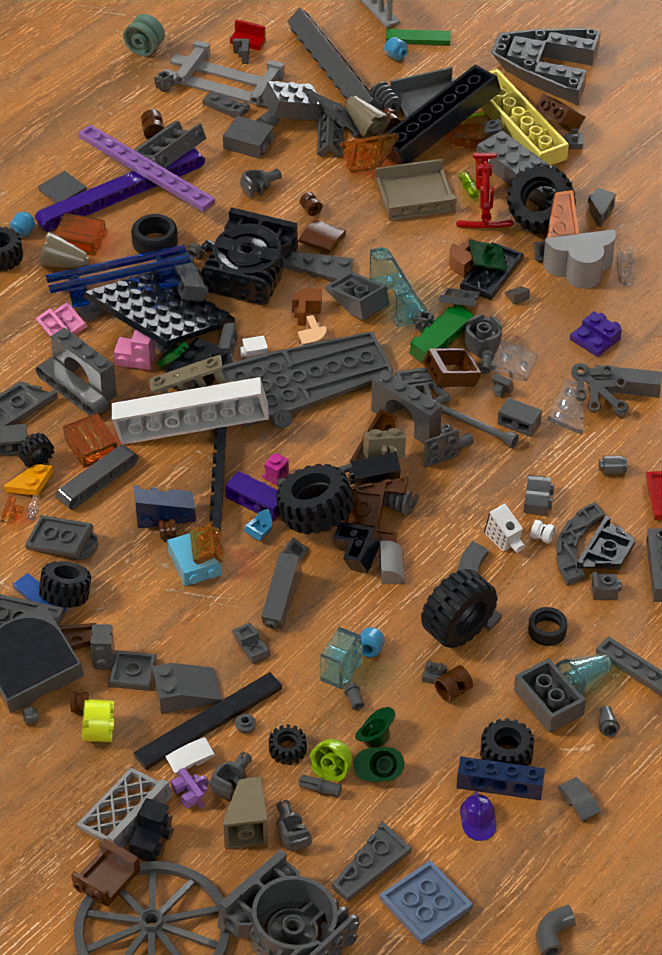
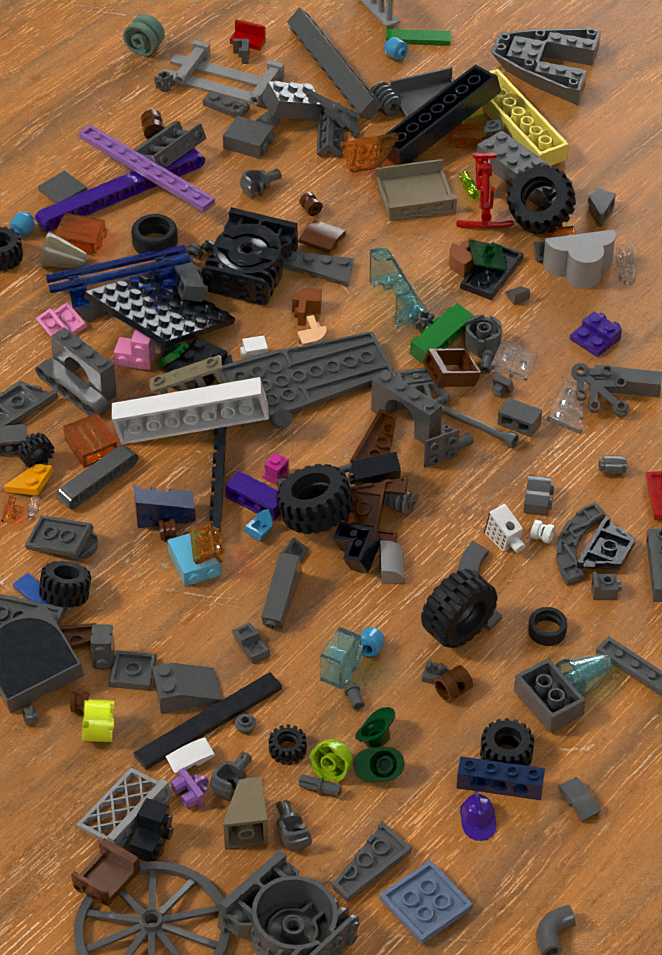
(228, 338): dark grey brick -> none
(359, 295): dark grey slope -> none
(366, 117): dark tan cone -> none
(384, 442): dark tan brick -> none
(394, 119): reddish brown wheel -> none
(459, 296): dark grey tile -> none
(560, 112): reddish brown window -> none
(563, 215): orange wing -> none
(574, 139): dark grey tile -> none
(608, 723): dark grey cone -> none

